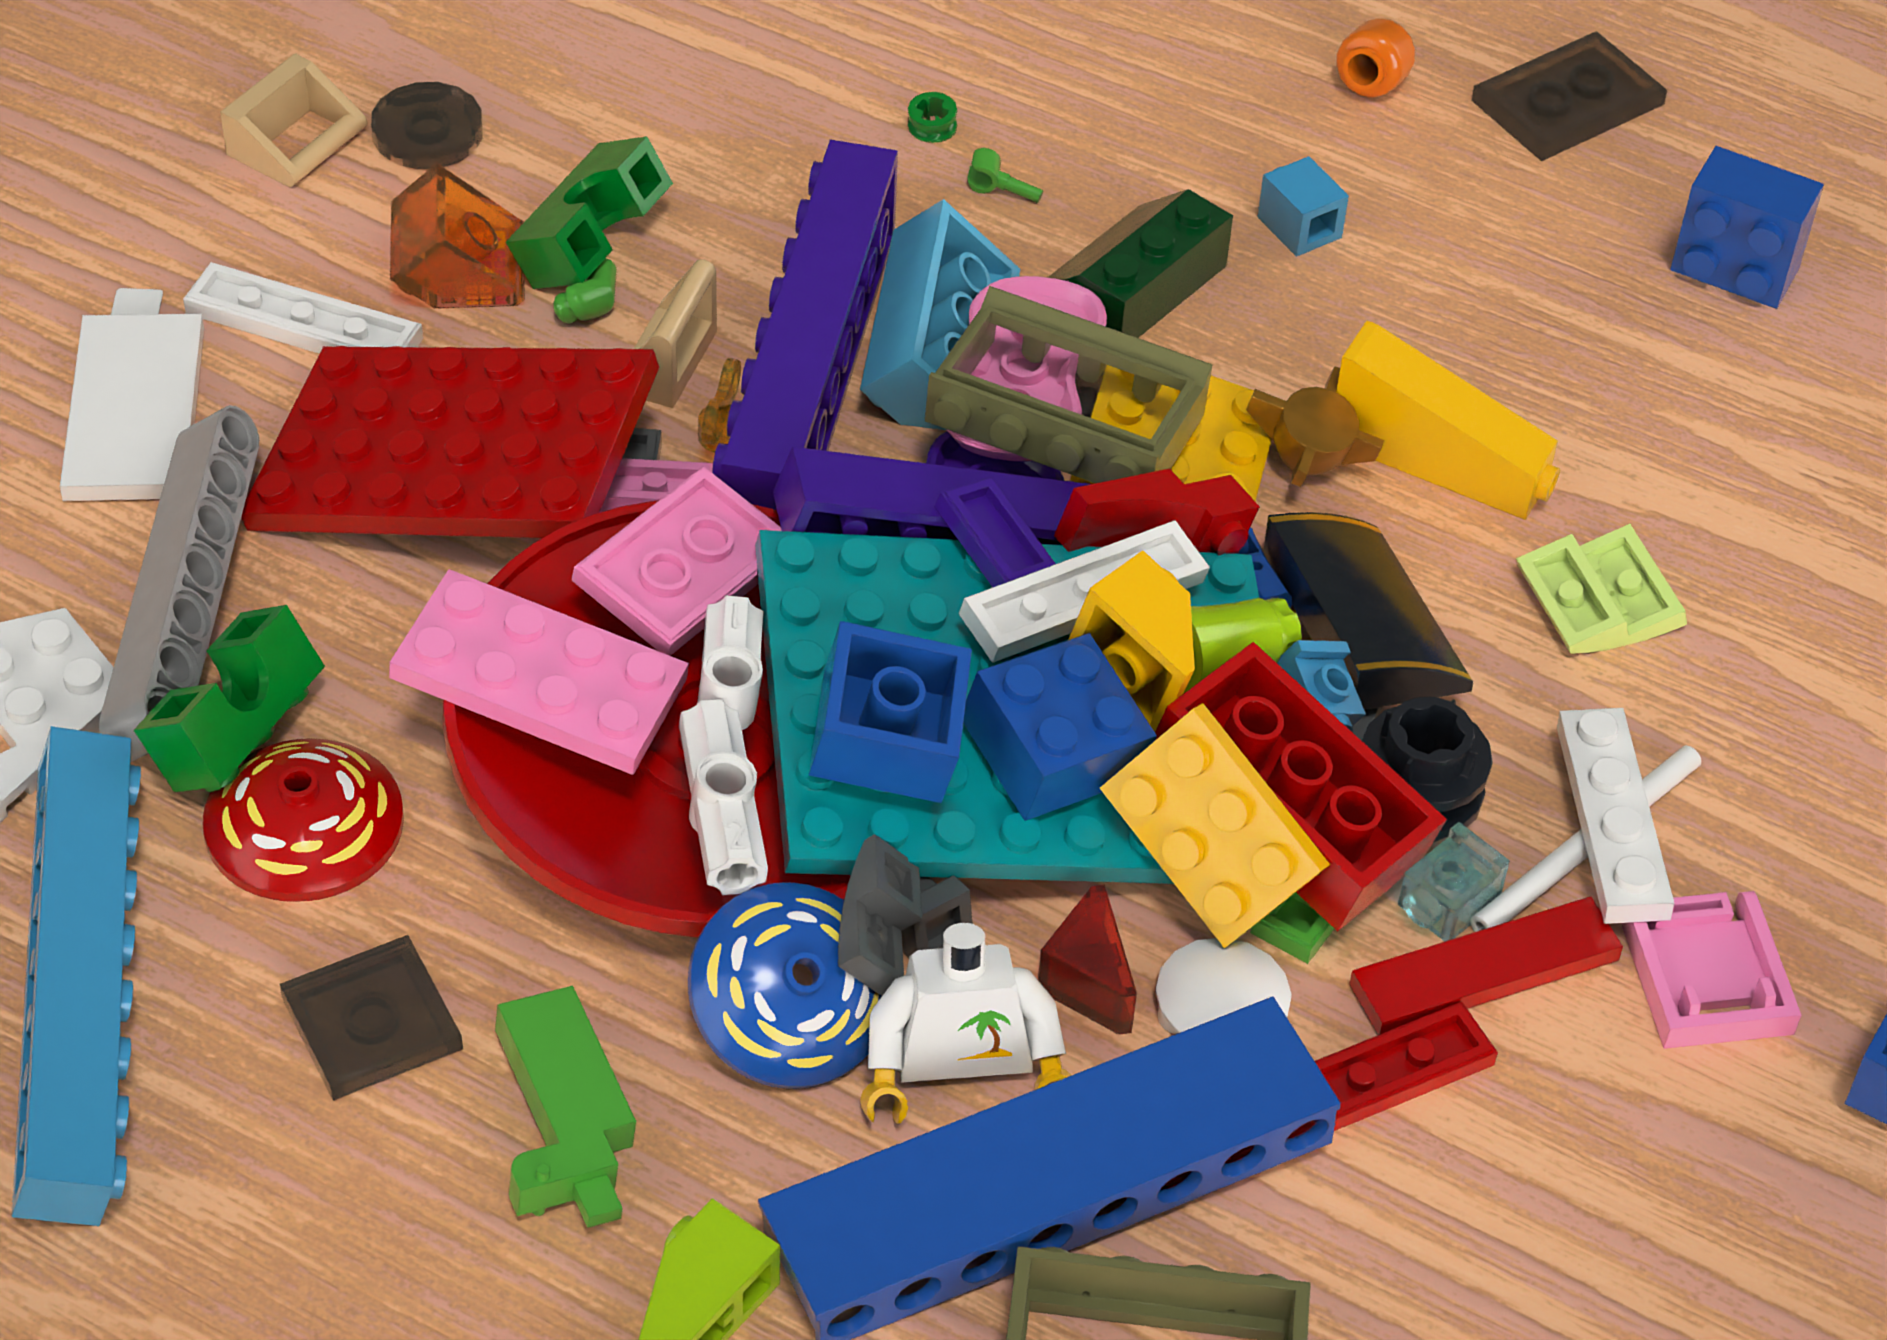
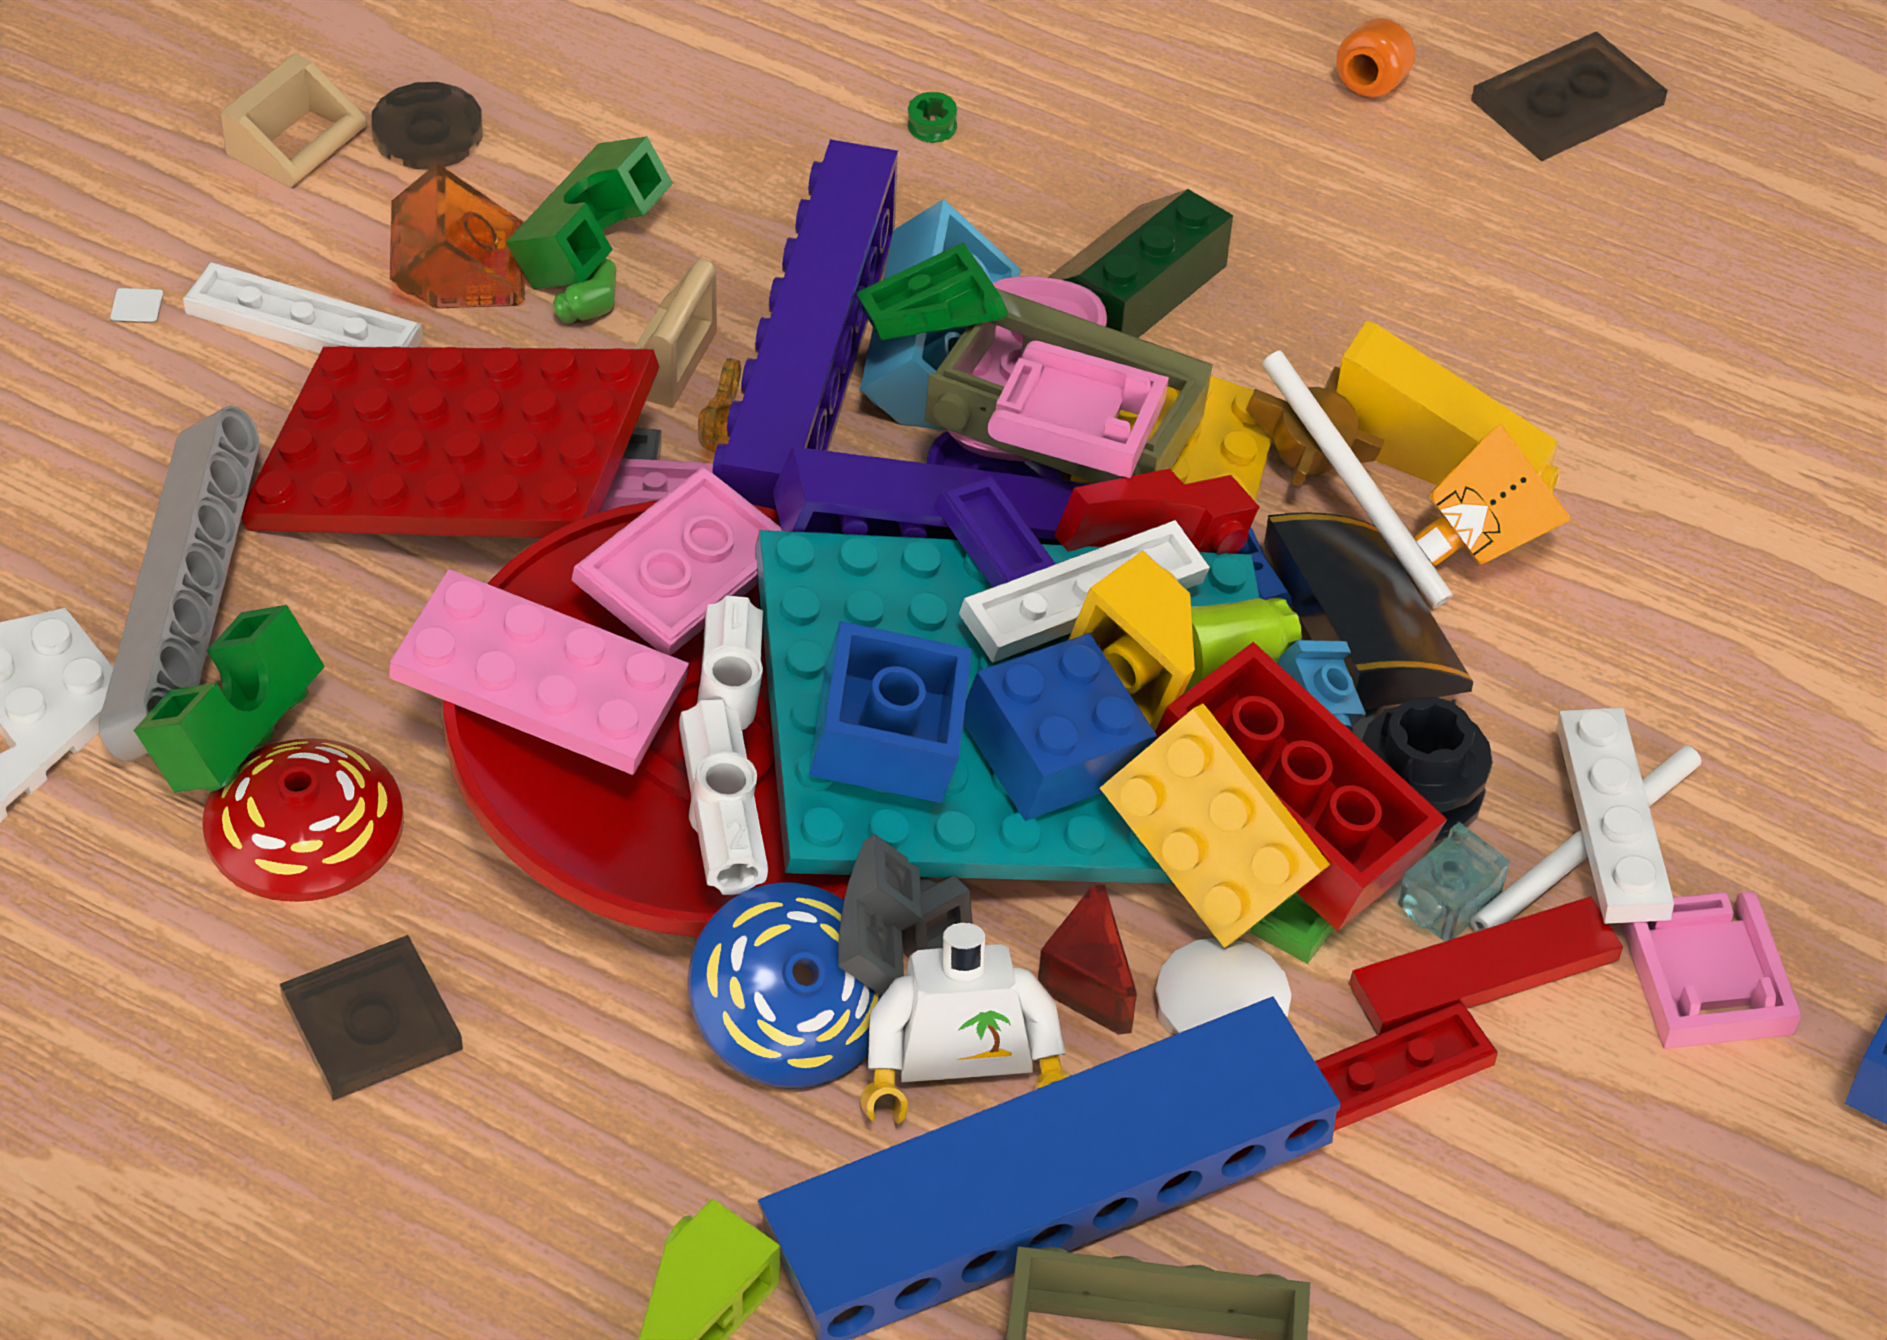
(75, 981): dark azure brick -> none
(130, 403): white tile -> none
(573, 1104): bright green piece -> none
(933, 296): none -> green wing
(986, 176): bright green hand -> none
(1071, 405): none -> bright pink container
(1302, 206): dark azure brick -> none
(1357, 479): none -> white piece
(1490, 503): none -> light orange torso
(1602, 591): yellowish green slope -> none
(1746, 226): blue brick -> none

